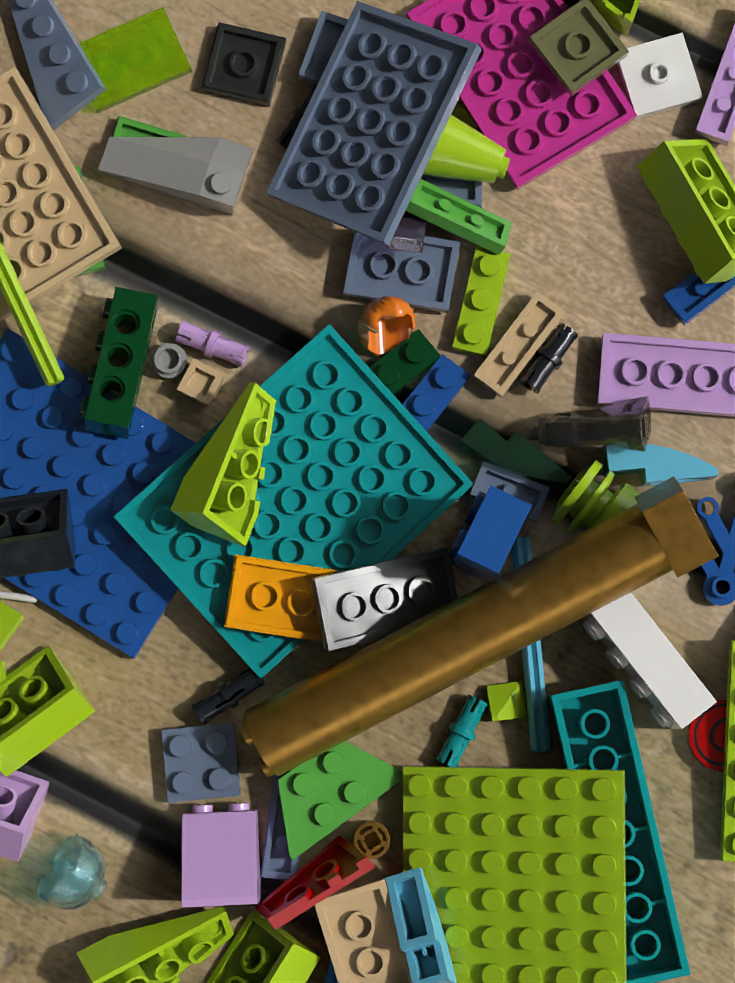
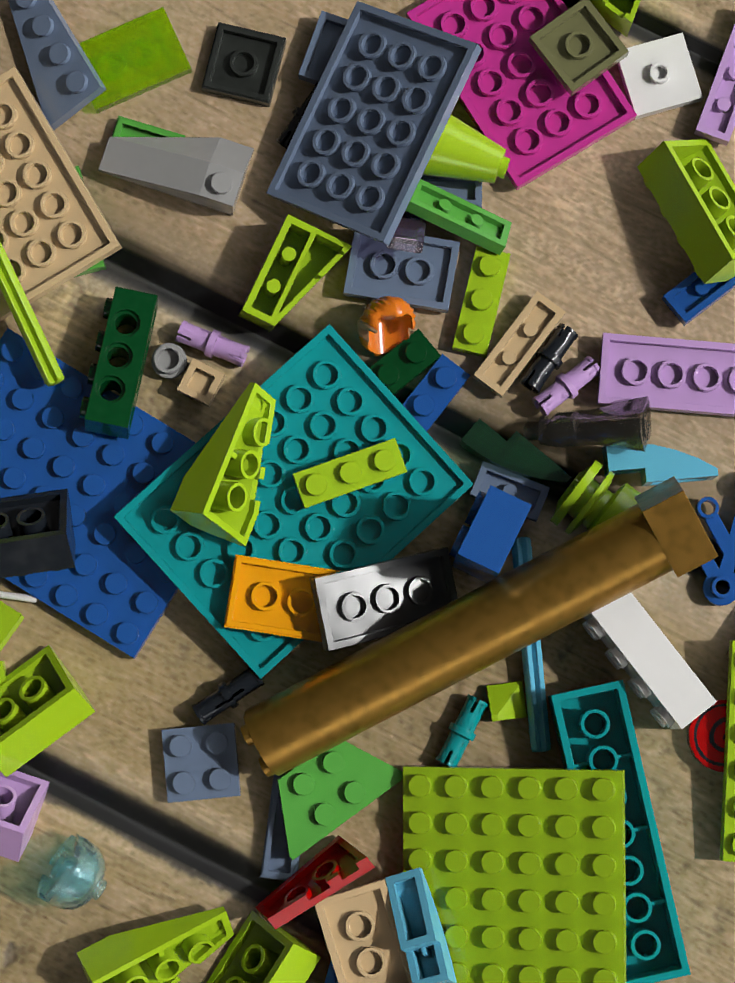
(220, 856): lavender slope -> none
(291, 269): none -> lime wedge
(349, 473): none -> lime plate
(372, 834): pearl gold wheel -> none
(566, 386): none -> lavender pin

